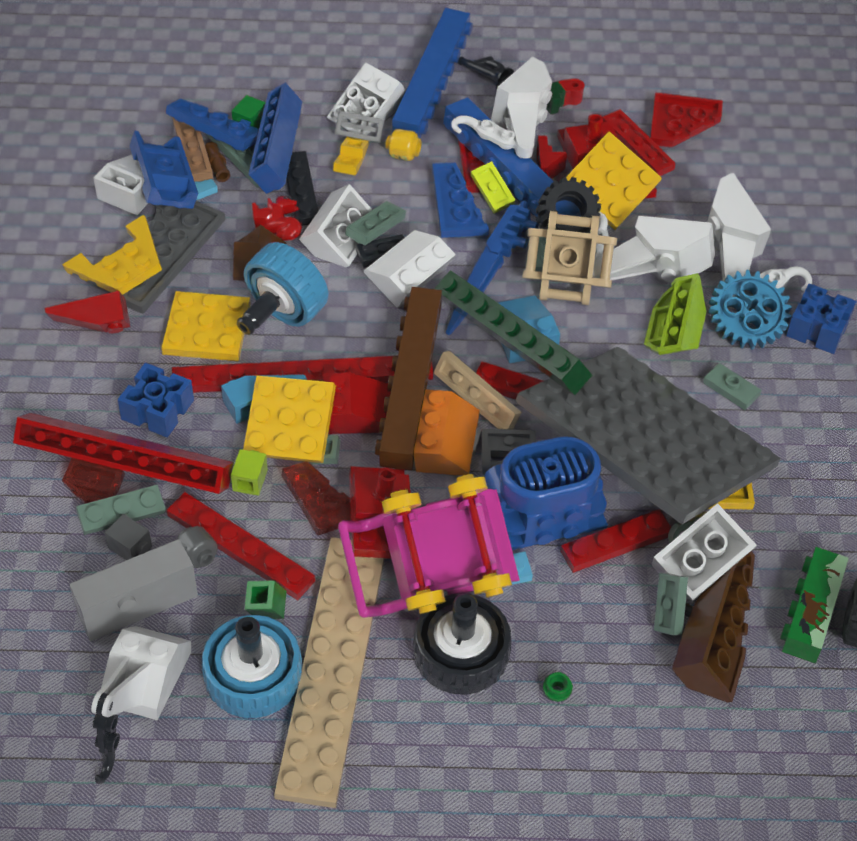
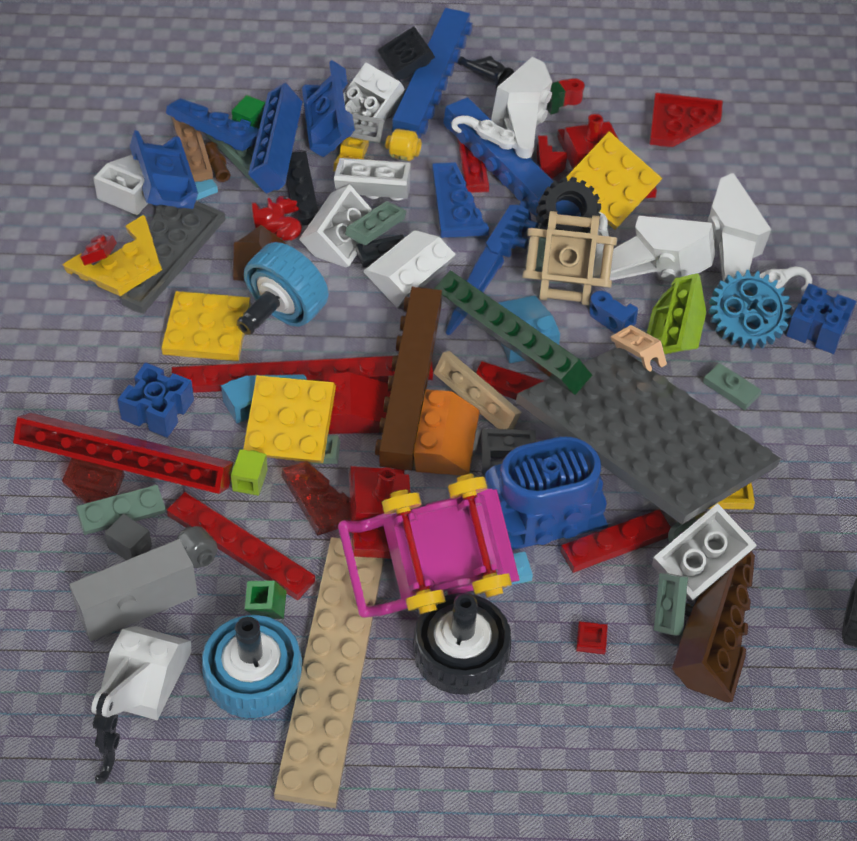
(98, 249): none -> red plate
(99, 313): red slope -> none
(326, 113): none -> blue piece
(374, 177): none -> white slope
(406, 54): none -> black plate
(492, 187): neon yellow plate -> none
(561, 680): green plate -> none
(592, 637): none -> red tile
(611, 312): none -> blue leg
(640, 143): red plate -> none
(640, 345): none -> light nougat hinge
(815, 604): brick -> none

